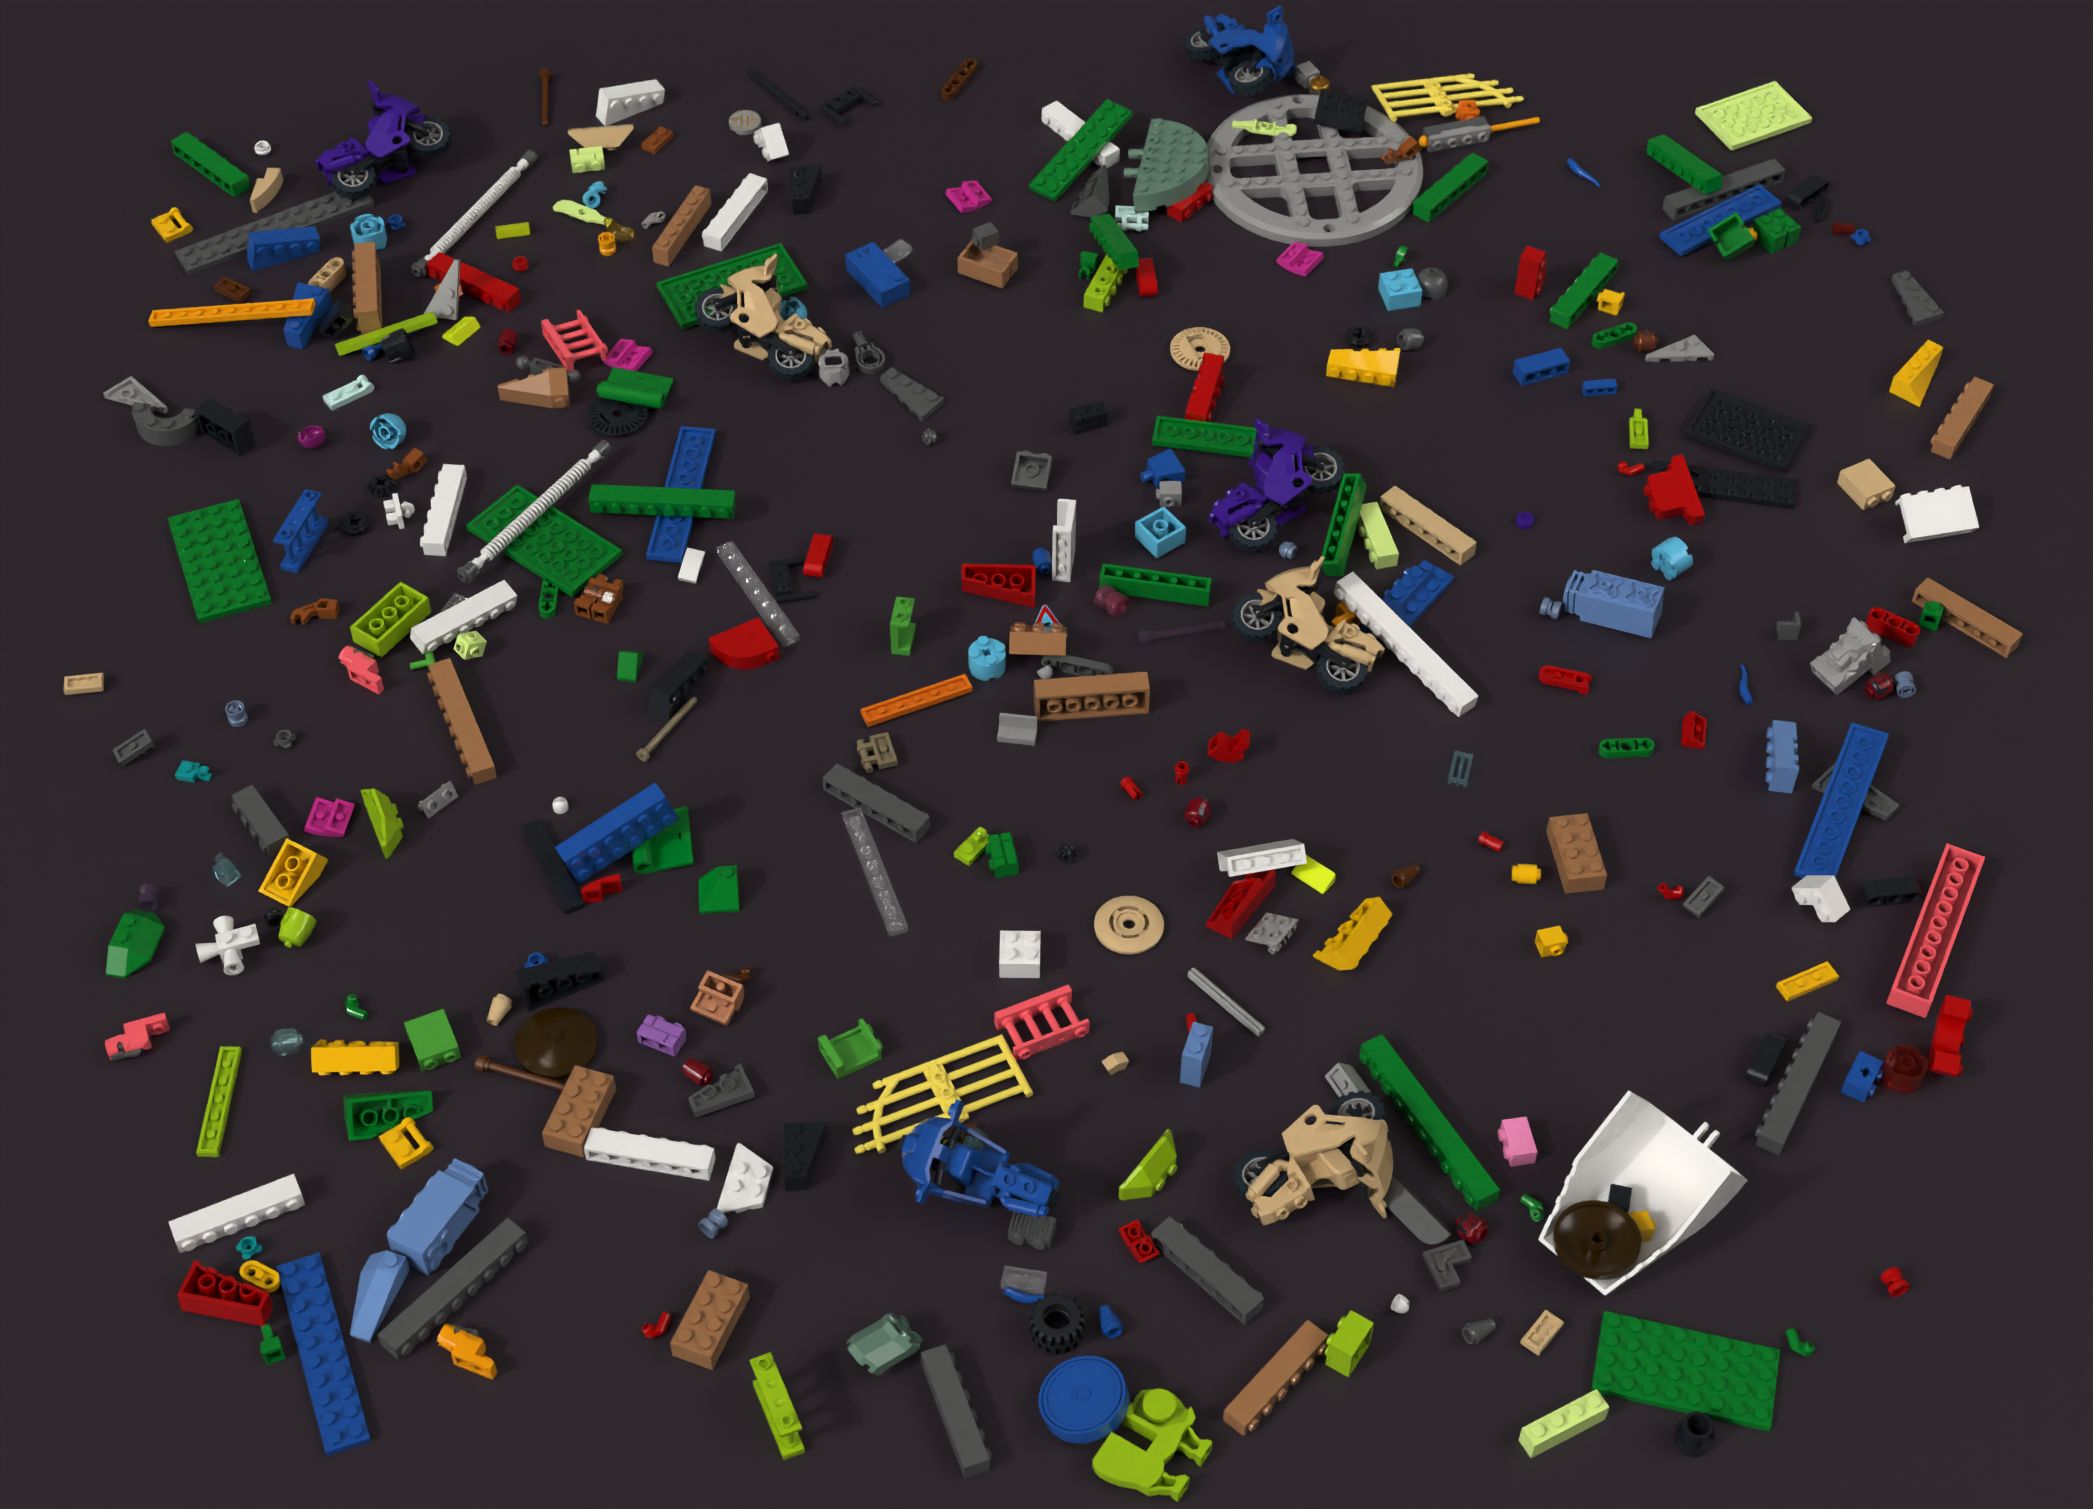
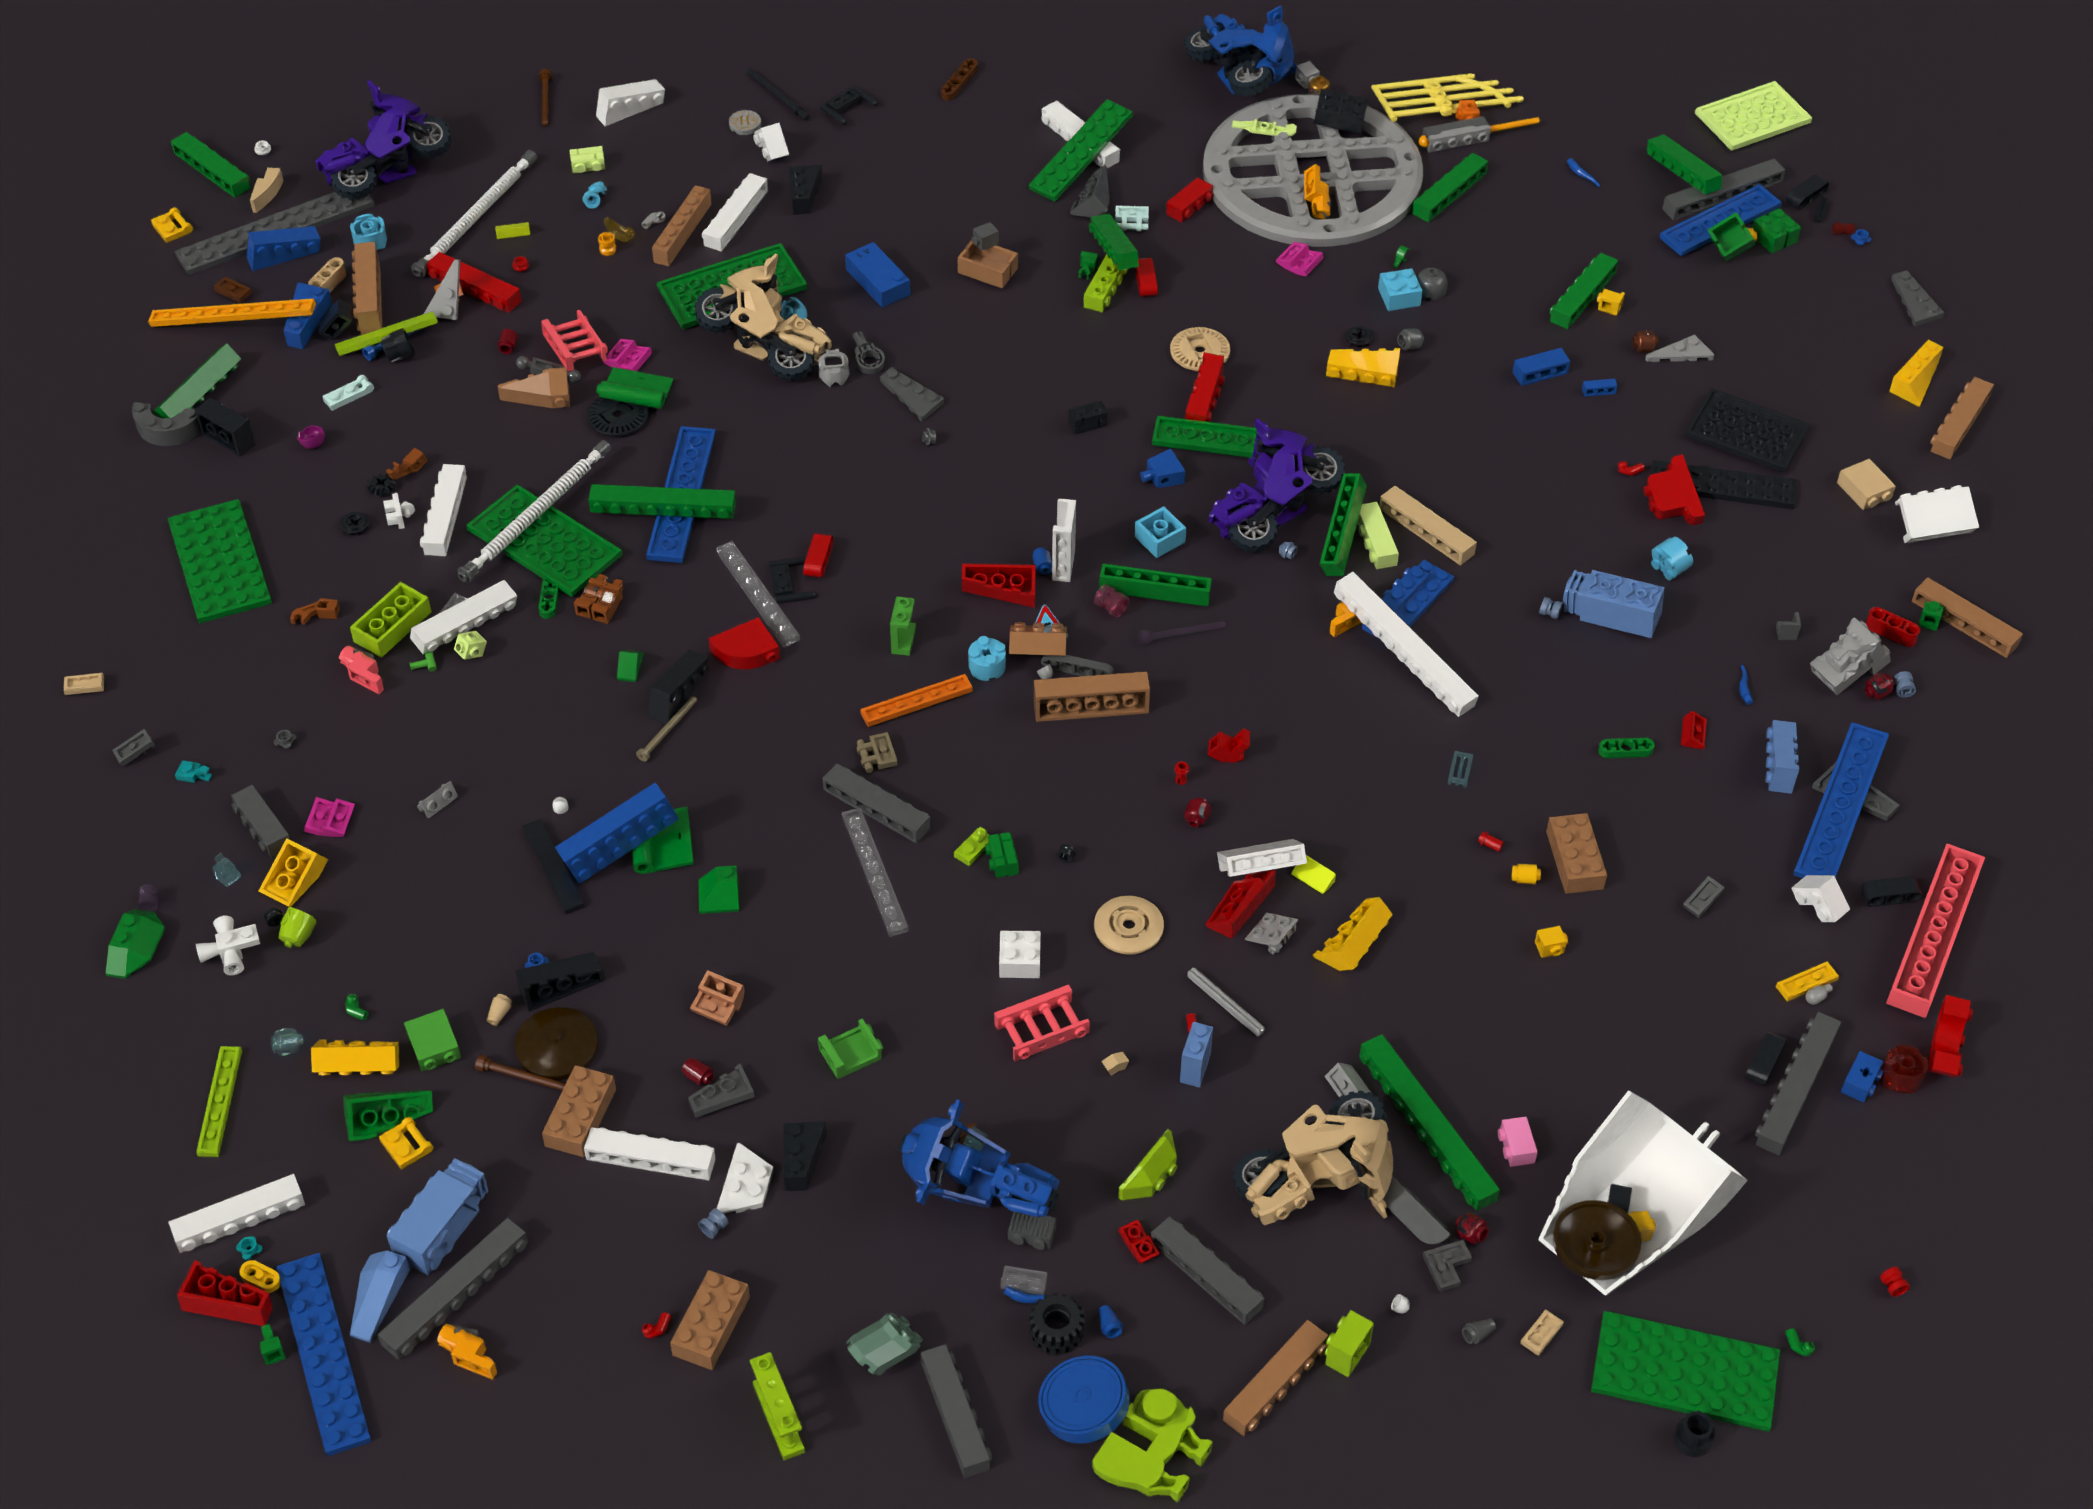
(132, 391): light grey wing -> none
(136, 1037): coral plate -> none
(199, 383): none -> green brick
(236, 713): sand blue wheel -> none
(306, 538): blue fence -> none
(383, 819): lime wedge -> none
(388, 430): medium azure cylinder -> none
(395, 222): blue plate -> none
(461, 330): neon yellow slope -> none
(462, 722): medium nougat brick -> none
(579, 211): yellowish green piece -> none
(594, 891): red slope -> none
(605, 136): tan wedge -> none
(657, 140): dark orange plate -> none
(661, 1035): medium lavender brick -> none
(691, 565): white slope -> none
(741, 977): reddish brown arm -> none
(897, 250): clear plate -> none
(943, 1089): light yellow piece -> none
(968, 196): dark pink slope -> none
(1017, 729): light grey panel -> none
(1032, 470): dark grey plate -> none
(1132, 789): red pin -> none
(1169, 493): light grey brick -> none
(1170, 166): sand green brick -> none
(1297, 615): piece -> none
(1317, 193): none -> light orange plate
(1405, 151): dark orange piece -> none
(1405, 876): reddish brown cone -> none
(1524, 520): dark purple tile -> none
(1531, 273): red wedge -> none
(1535, 1207): green arm -> none
(1563, 1423): yellowish green brick -> none
(1565, 678): red plate -> none
(1603, 339): green beam -> none
(1638, 431): lime hinge -> none
(1676, 893): red arm -> none
(1818, 994): none -> light grey cylinder

